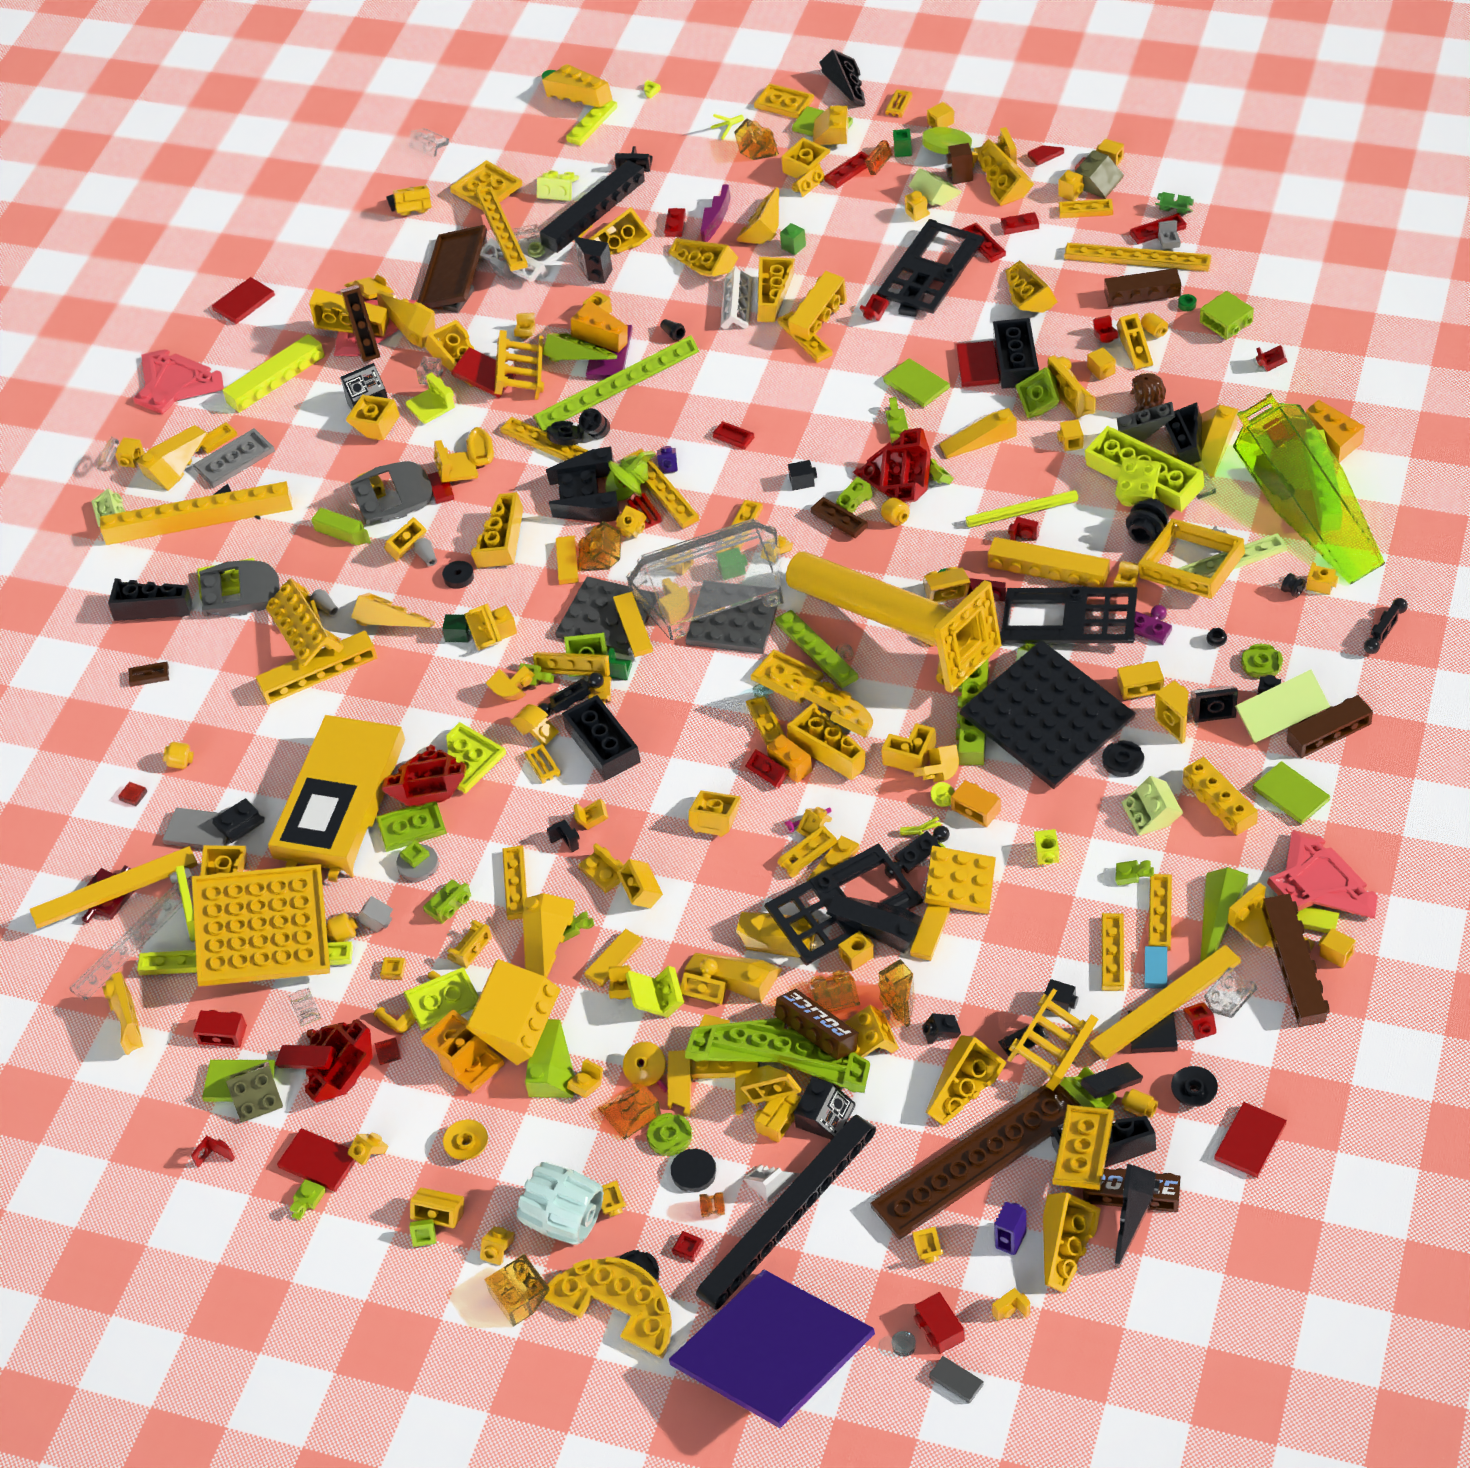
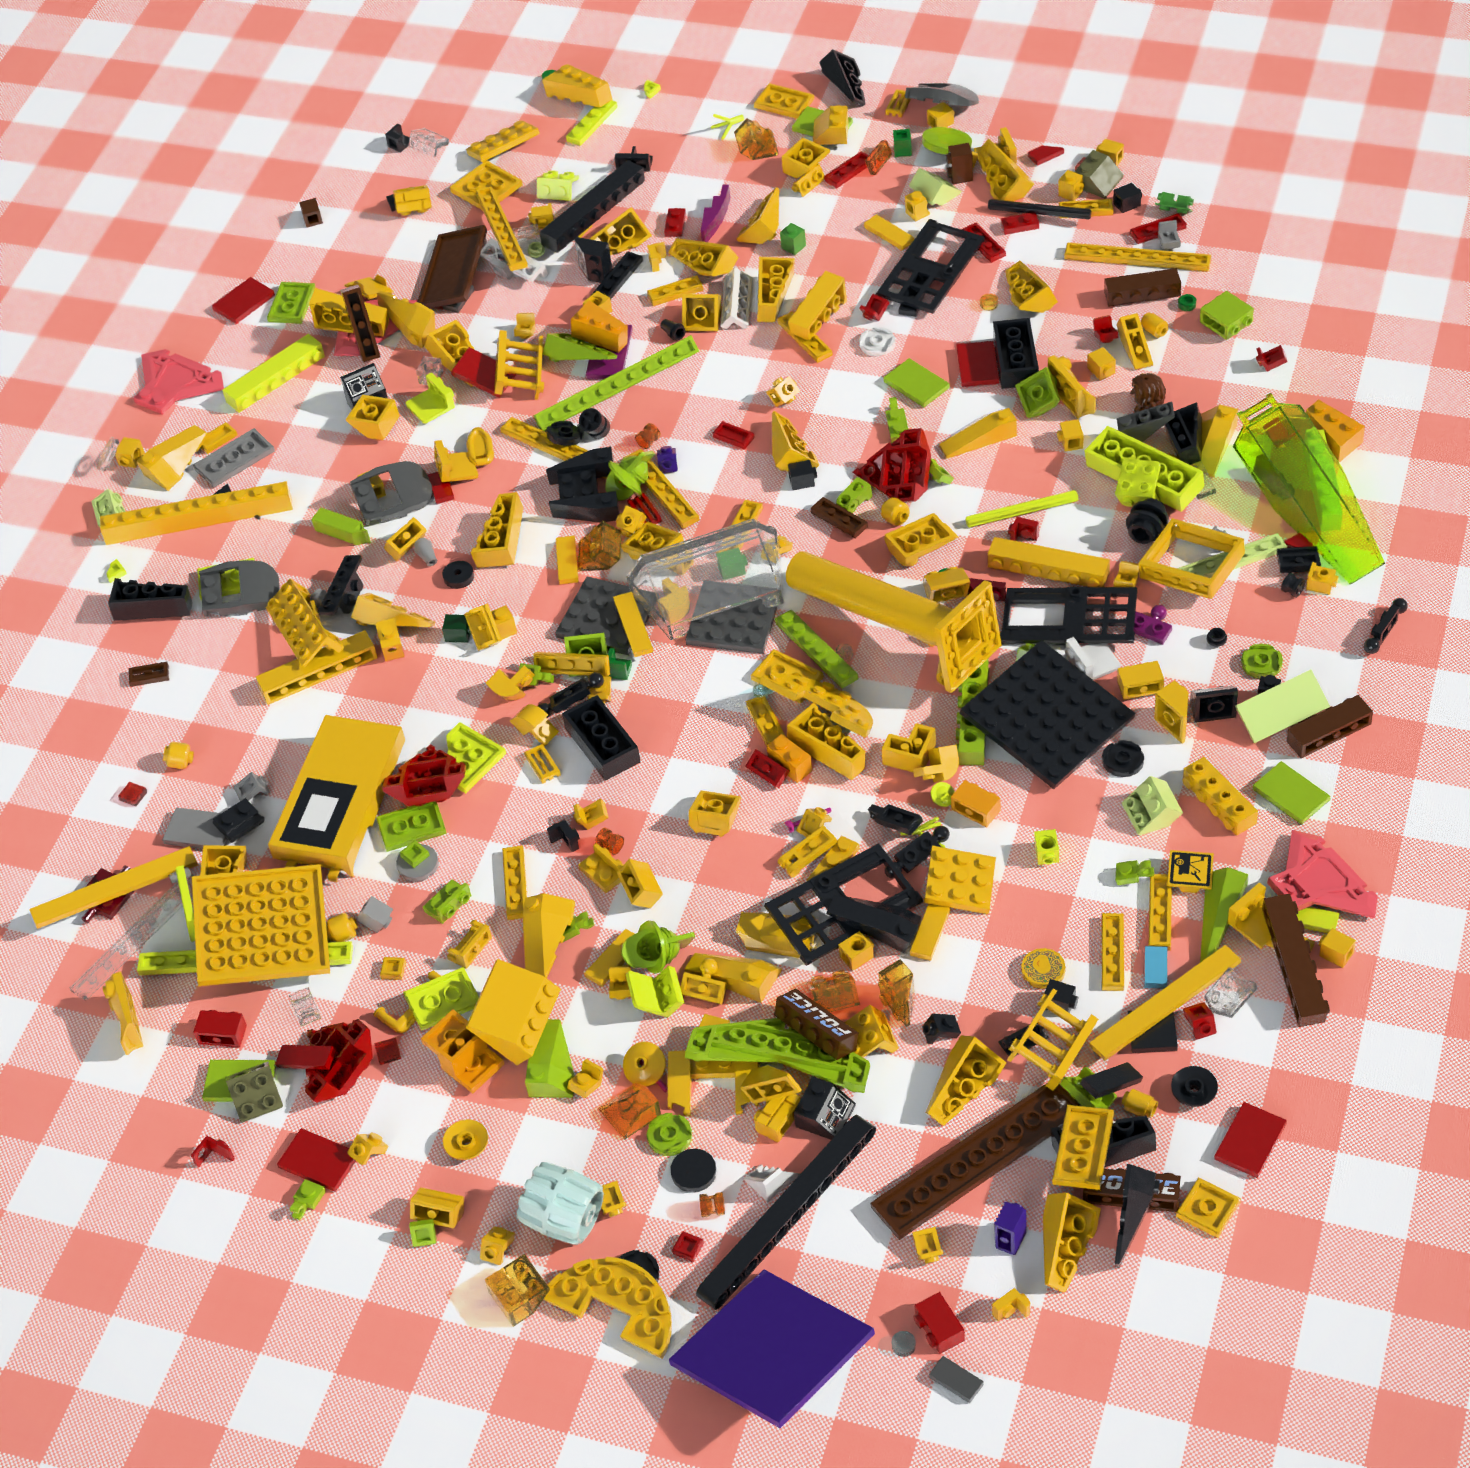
(115, 571): none -> neon yellow tile
(250, 786): none -> light grey bracket
(291, 302): none -> lime tile
(310, 212): none -> reddish brown brick
(344, 587): none -> black bracket
(389, 638): none -> yellow torso
(396, 139): none -> black panel
(502, 141): none -> yellow plate
(541, 215): none -> yellow brick
(611, 841): none -> clear orange wheel
(619, 274): none -> black tile
(647, 436): none -> clear orange wheel
(650, 538): none -> yellow slope
(653, 947): none -> lime helmet
(655, 253): none -> yellow bracket
(674, 290): none -> yellow tile
(701, 312): none -> yellow slope
(783, 391): none -> yellow brick
(786, 444): none -> yellow wedge
(877, 341): none -> white tile
(889, 232): none -> yellow tile
(895, 818): none -> black hinge
(918, 539): none -> yellow slope
(949, 92): none -> dark grey slope
(988, 302): none -> clear yellow tile
(1040, 209): none -> black axle
(1041, 966): none -> tile
(1092, 659): none -> white bracket
(1127, 197): none -> black brick
(1190, 870): none -> piece
(1208, 1207): none -> yellow tile
(1297, 559): none -> black plate
(1298, 541): none -> red tile

